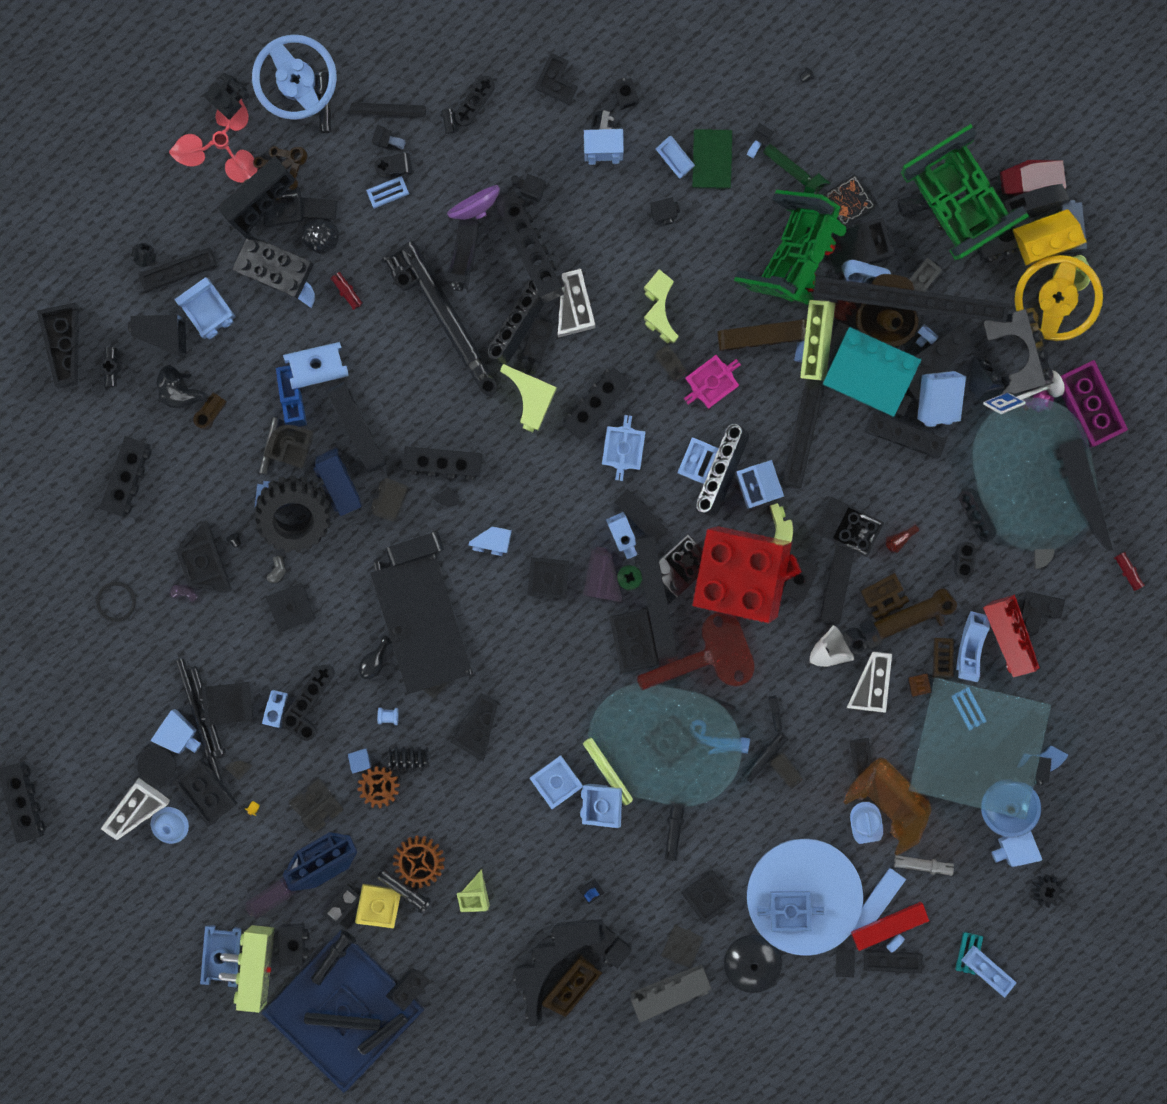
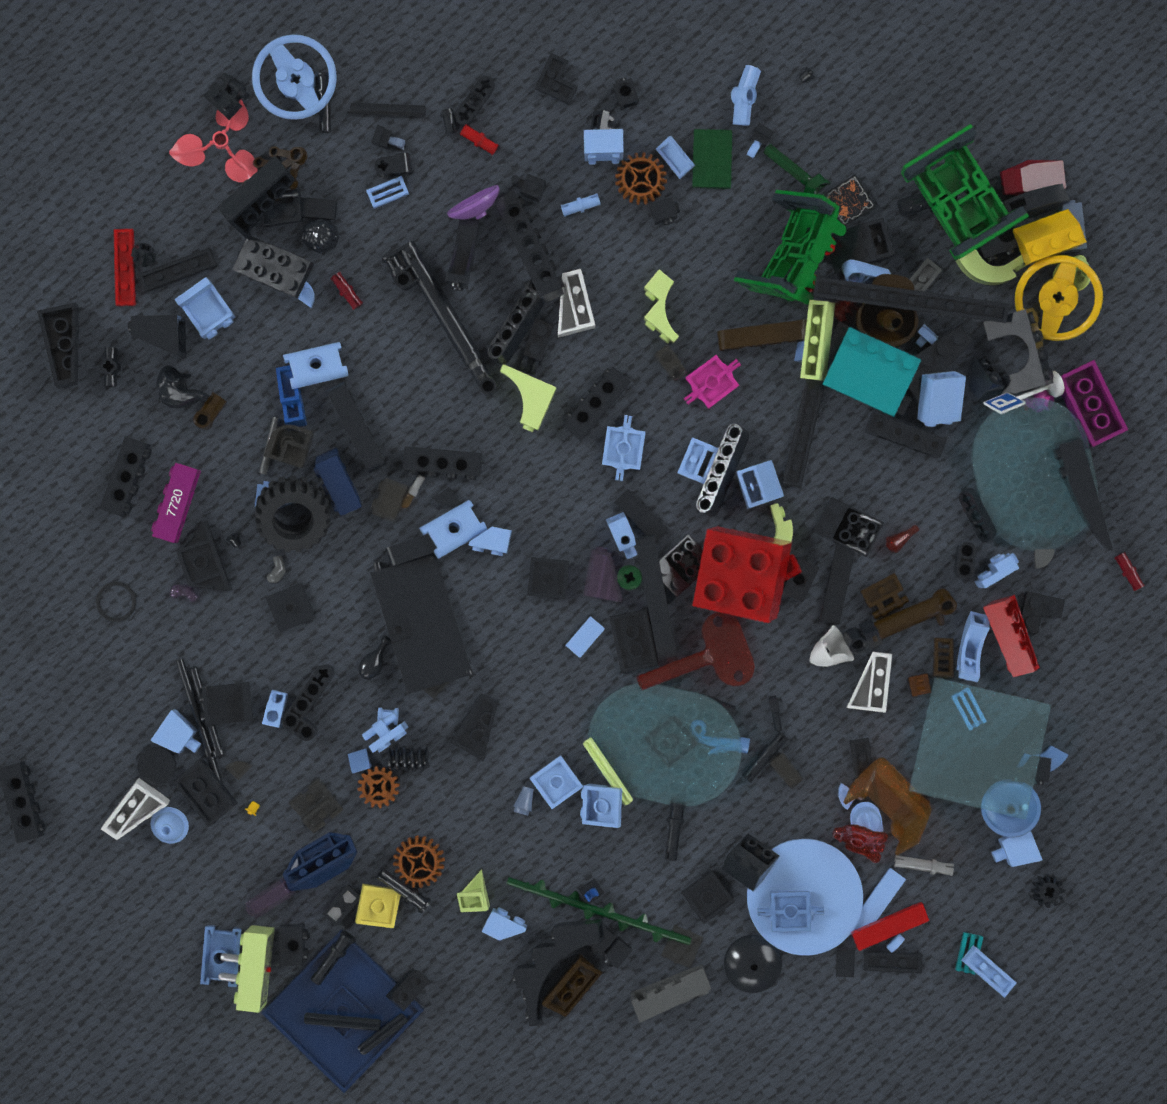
(124, 267): none -> red tile
(175, 503): none -> magenta brick
(383, 731): none -> light blue plate
(413, 491): none -> light grey piece
(460, 517): none -> light blue piece
(479, 139): none -> red pin
(501, 927): none -> light blue slope
(524, 801): none -> sand blue cone
(580, 205): none -> light blue pin
(585, 637): none -> light blue tile
(608, 911): none -> dark green plant
(629, 191): none -> dark orange gear
(745, 95): none -> light blue piece
(750, 862): none -> black slope
(843, 790): none -> light blue tile
(862, 840): none -> clear red tile
(981, 272): none -> yellowish green arch
(999, 568): none -> light blue plate

